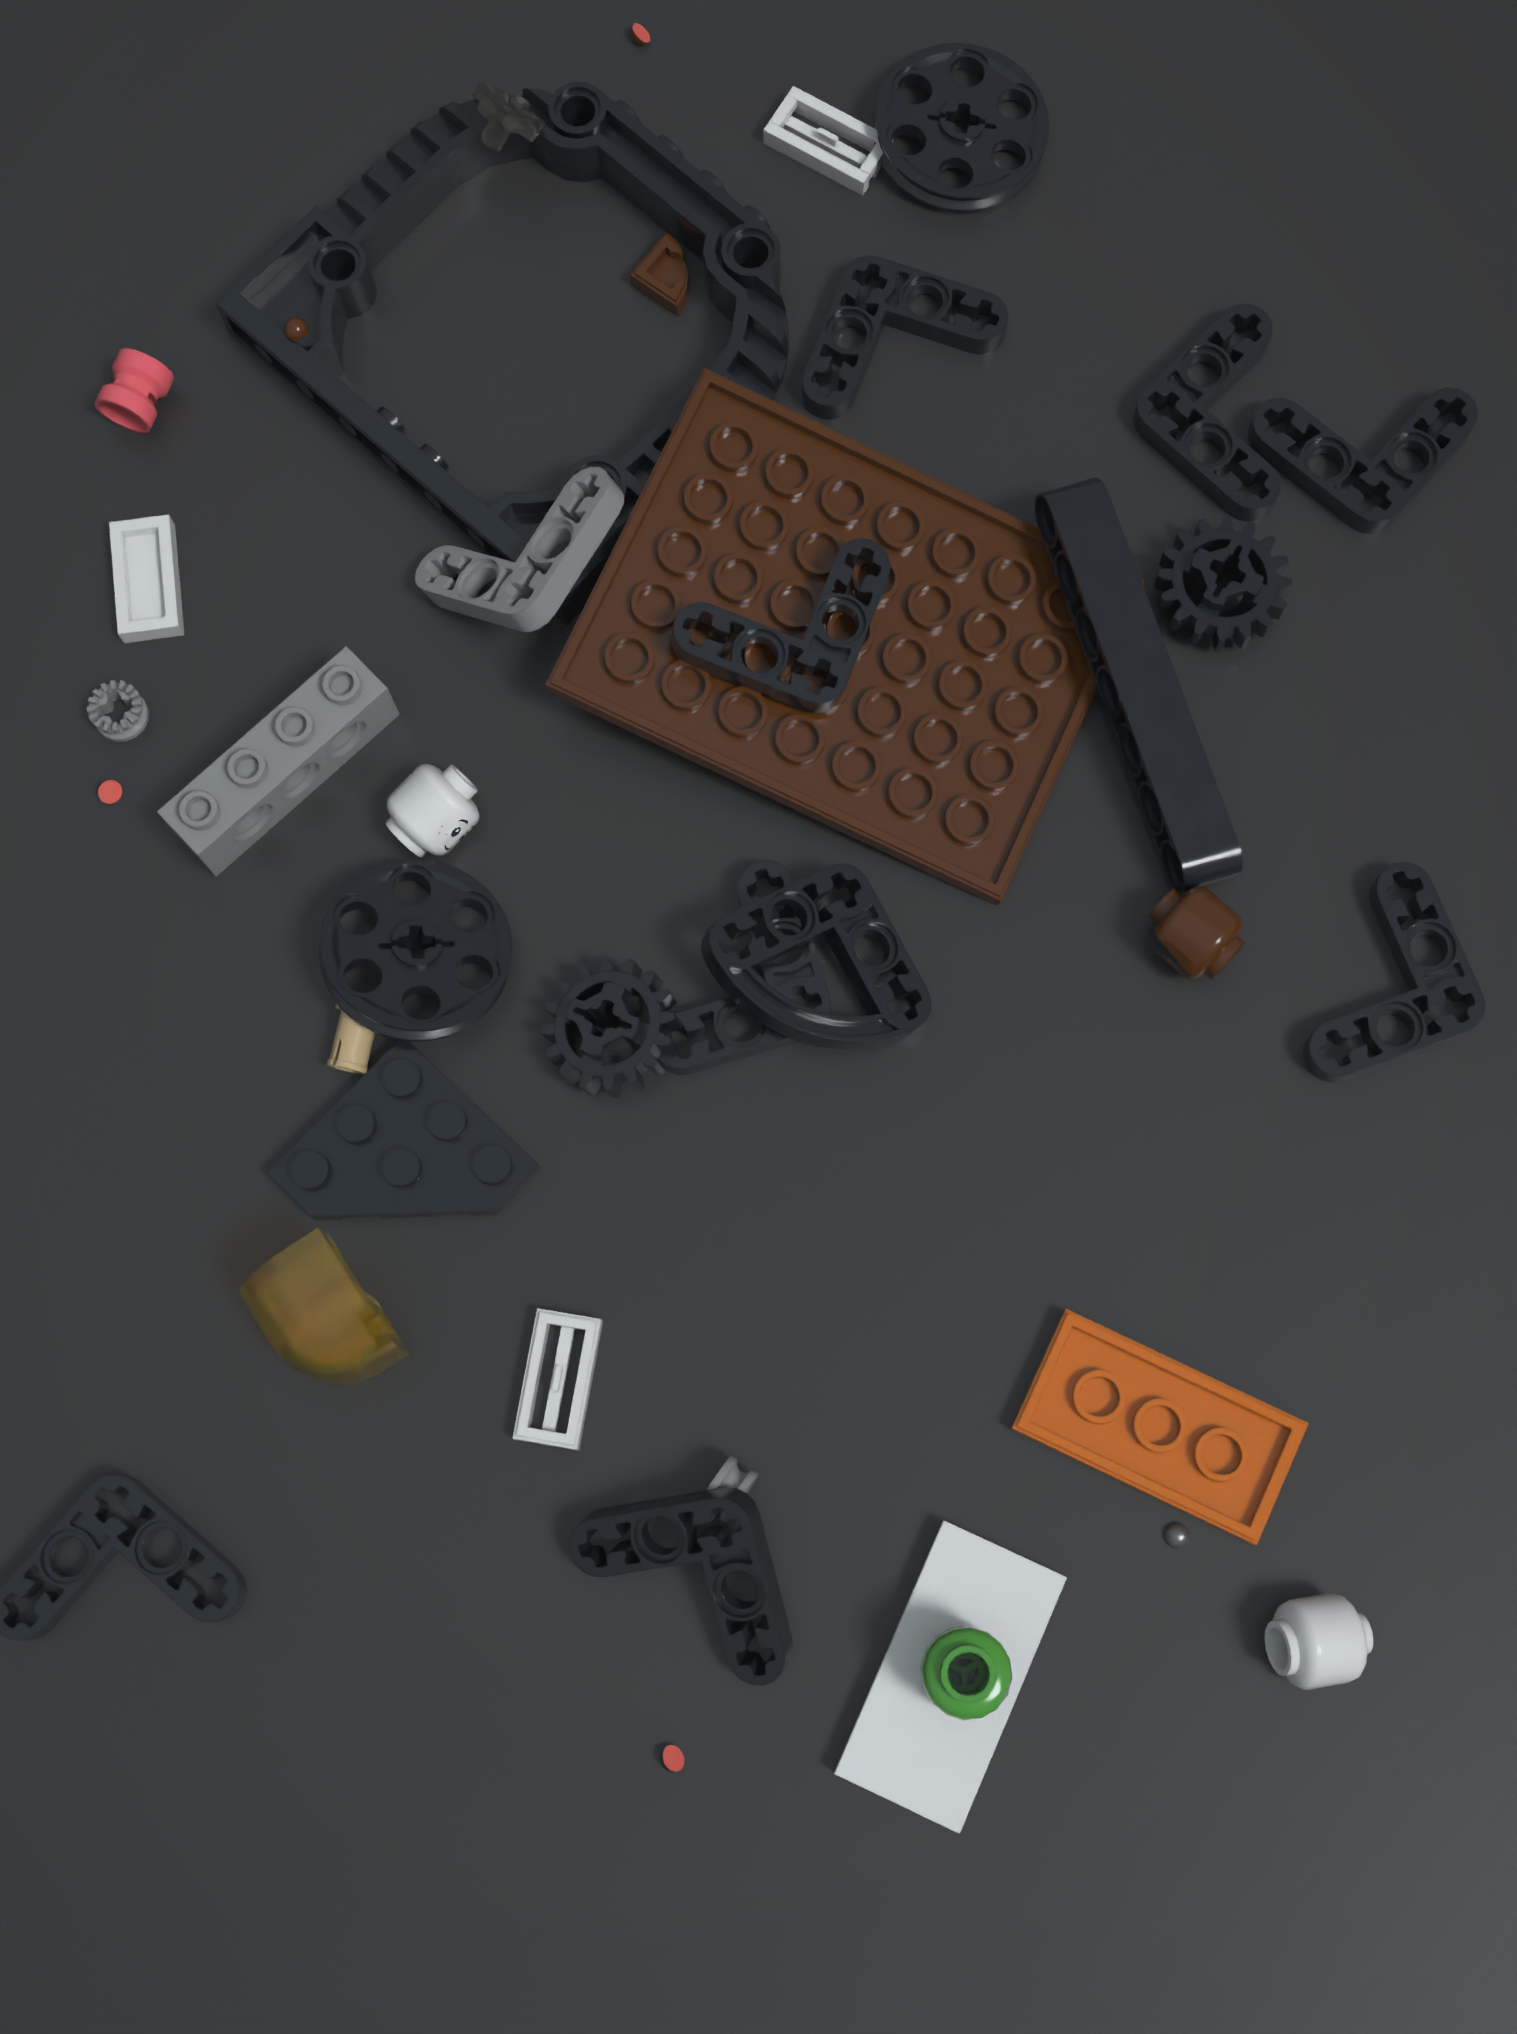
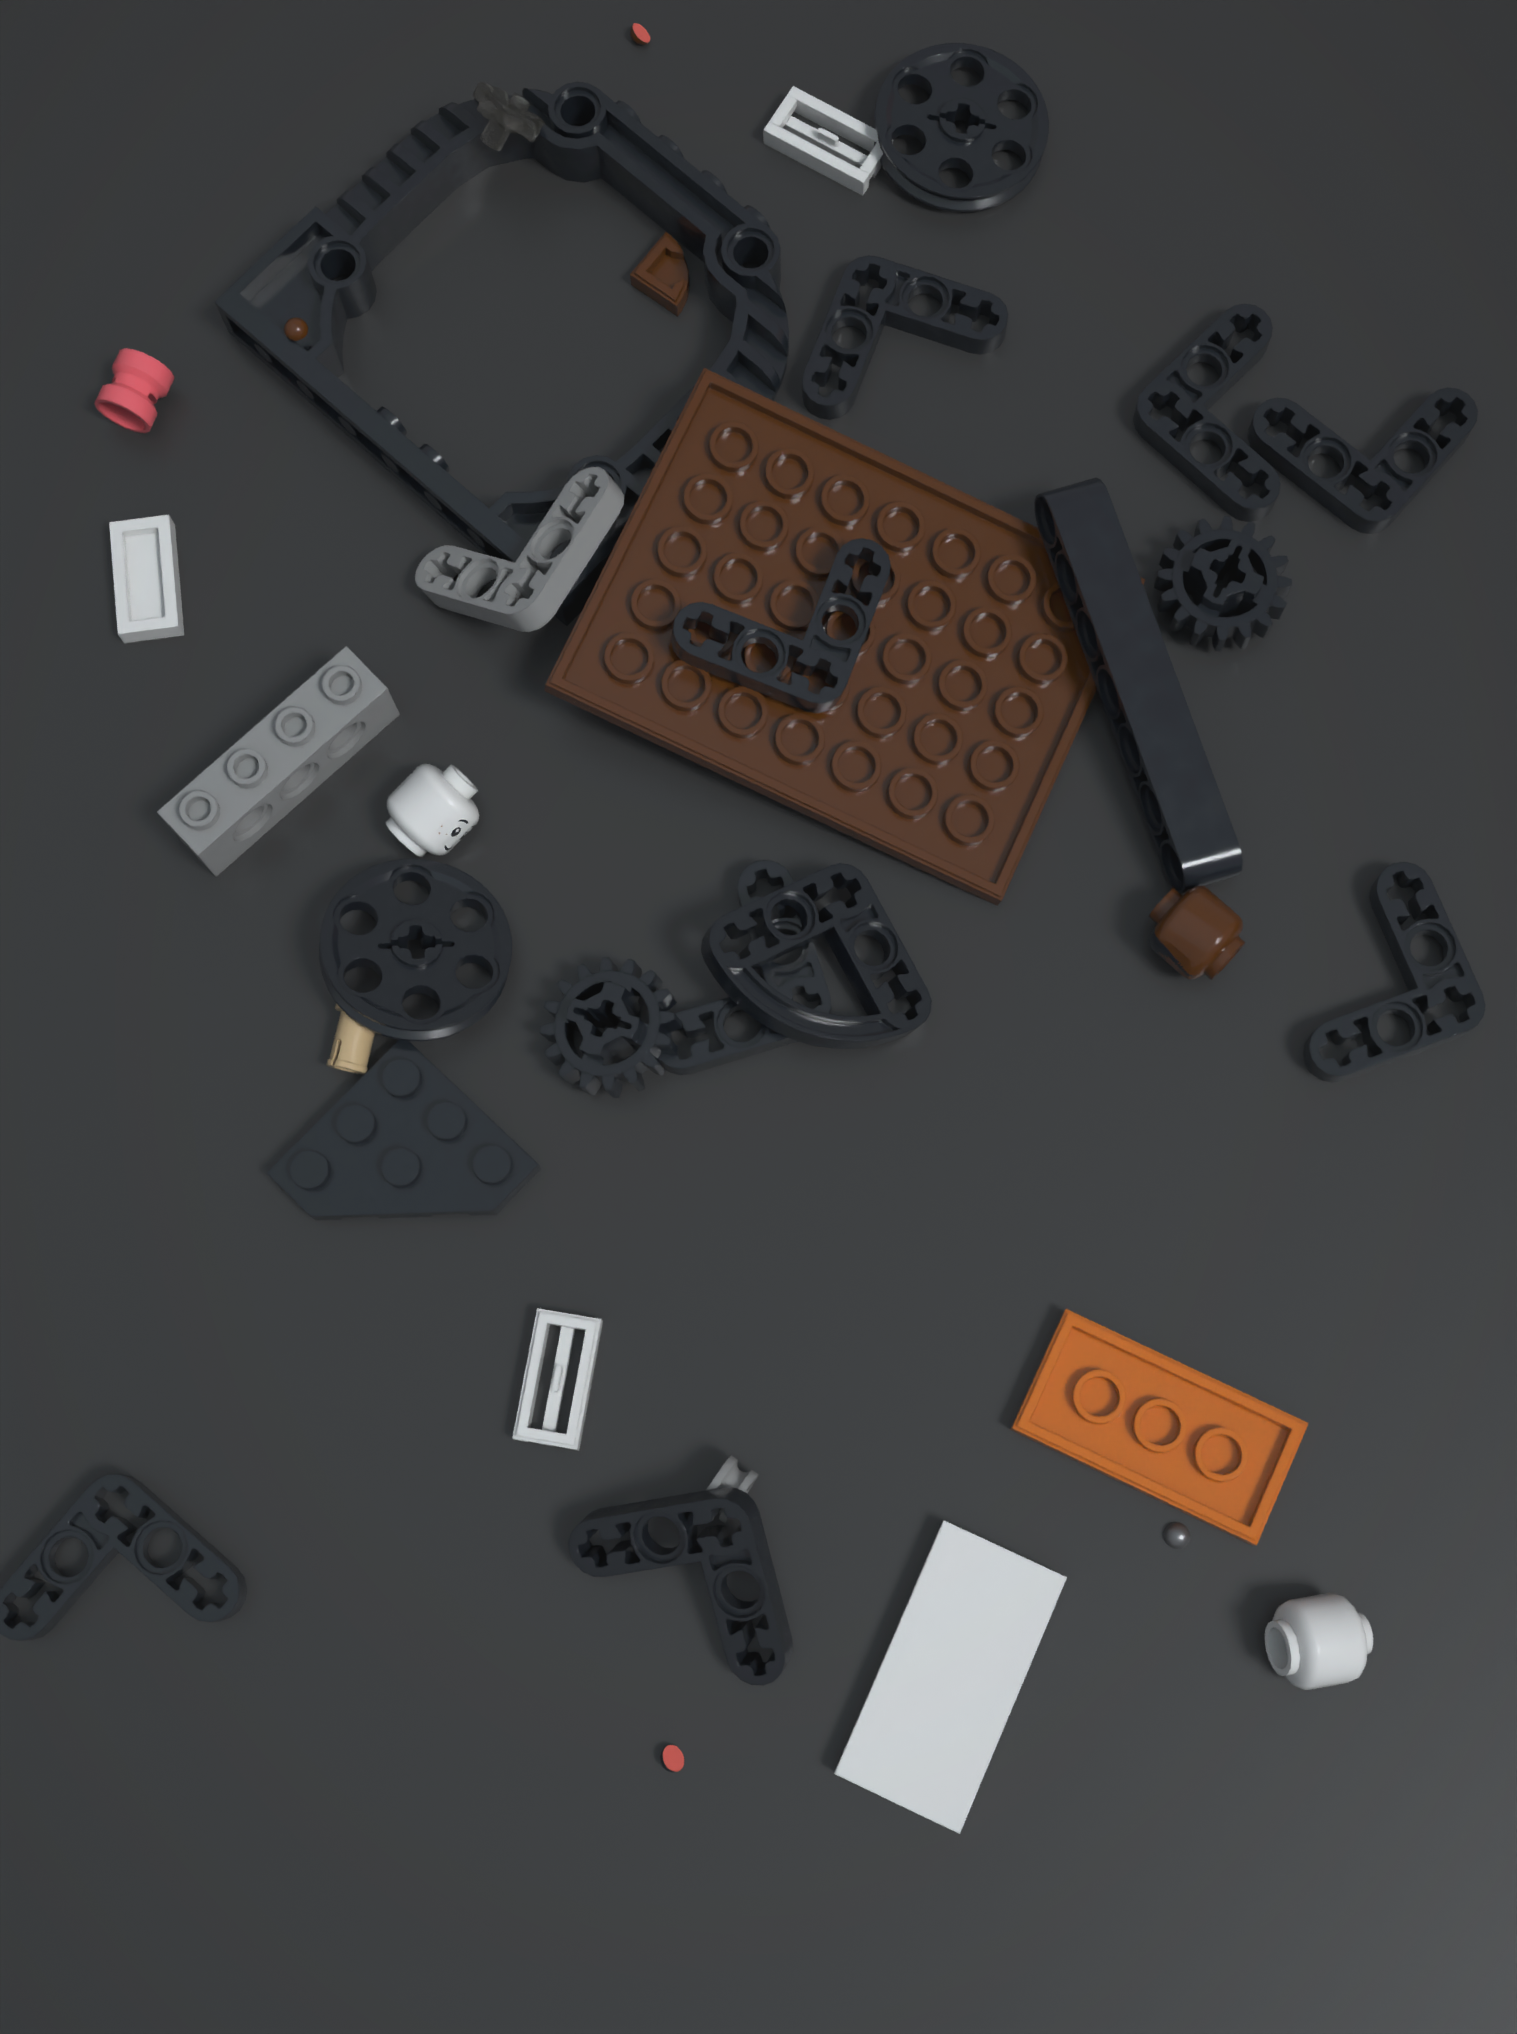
(102, 703): light grey bush -> none
(109, 791): coral piece -> none
(321, 1314): clear yellow brick -> none
(991, 1678): bright green head -> none

